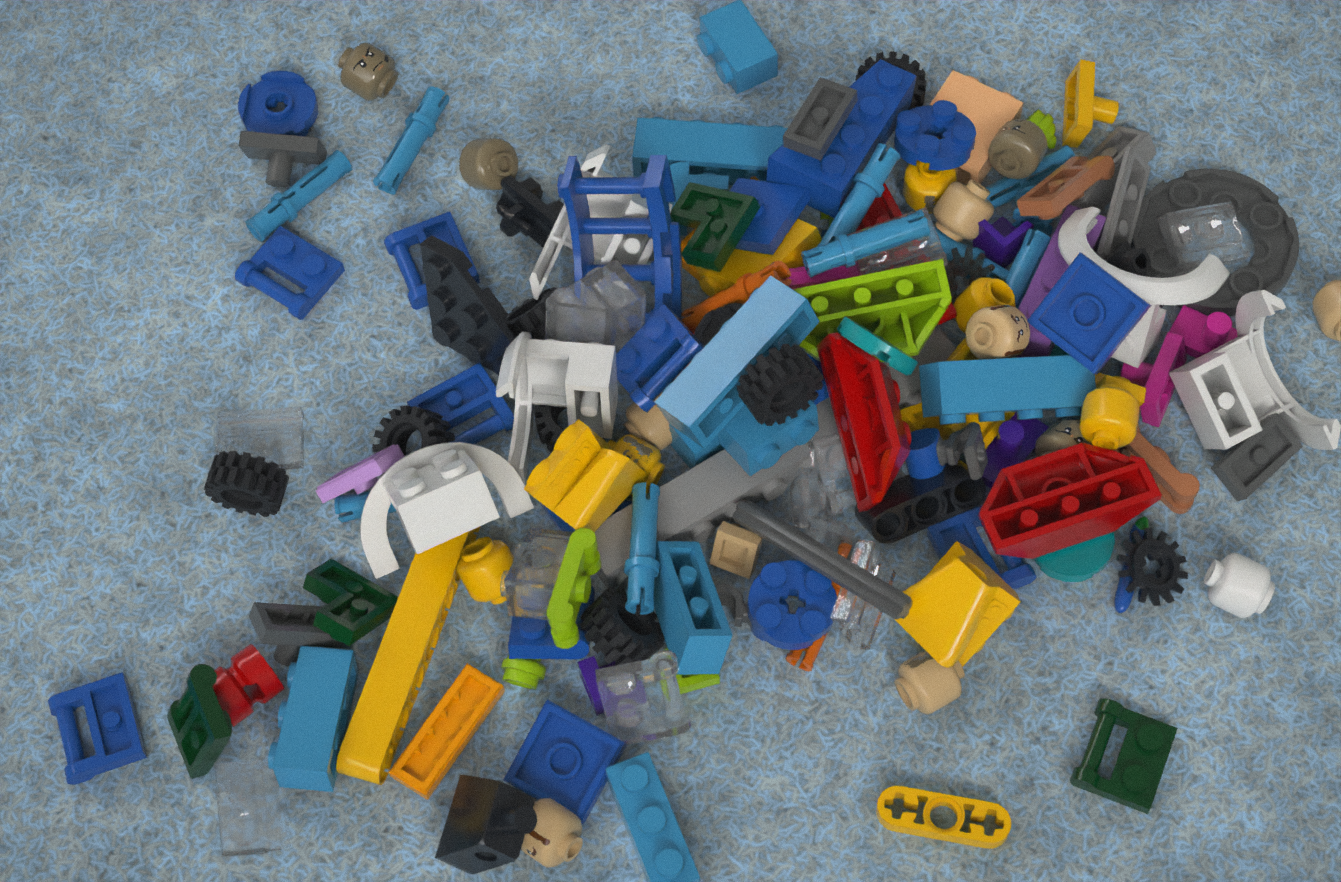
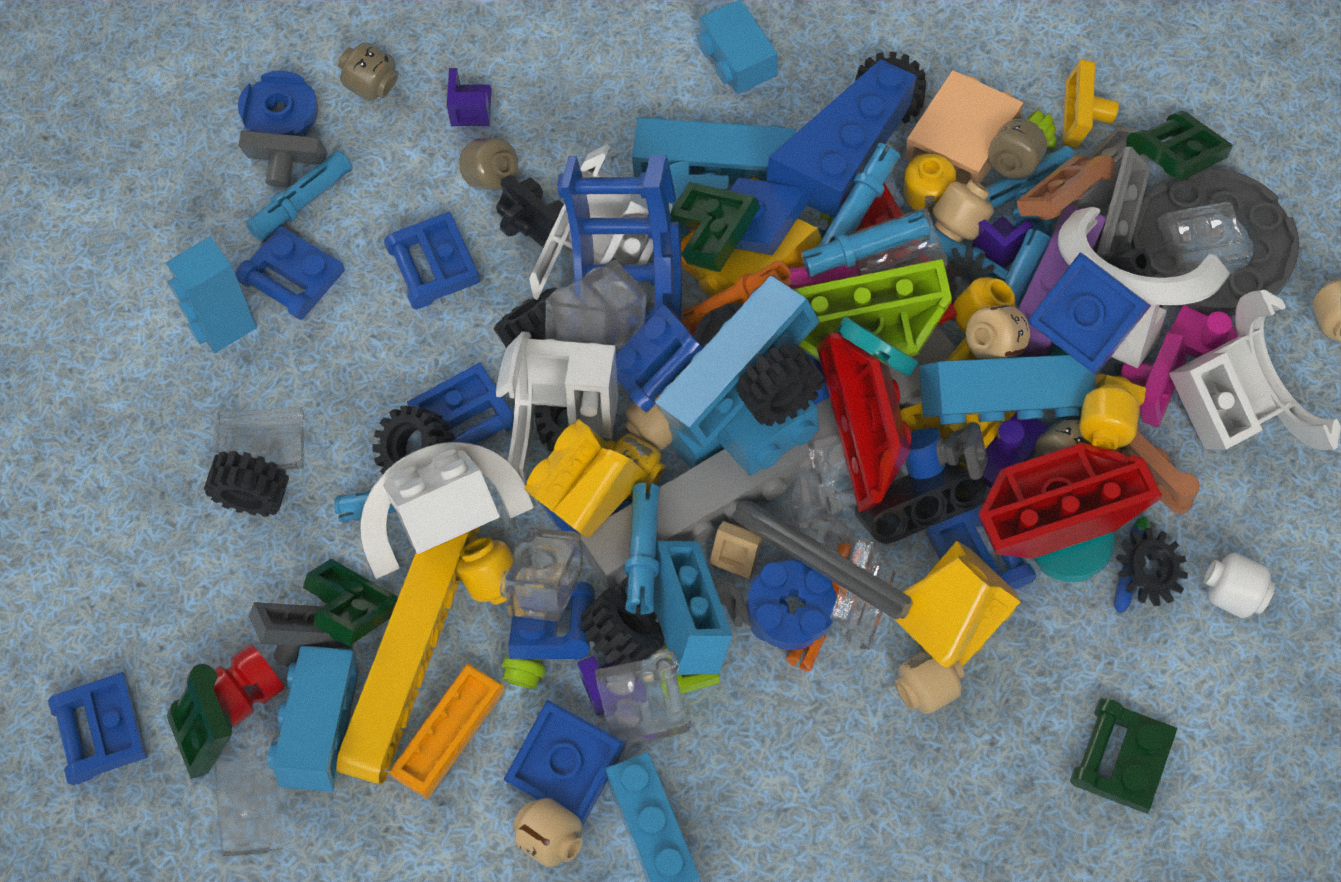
(210, 295): none -> dark azure brick
(359, 475): lavender plate -> none
(418, 128): dark azure pin -> none
(459, 310): black plate -> none
(468, 103): none -> dark purple panel
(485, 825): black torso -> none
(573, 586): lime plate -> none
(820, 118): dark grey plate -> none
(917, 132): blue plate -> none
(957, 804): yellow beam -> none
(1188, 152): none -> dark green plate
(1257, 457): dark grey plate -> none

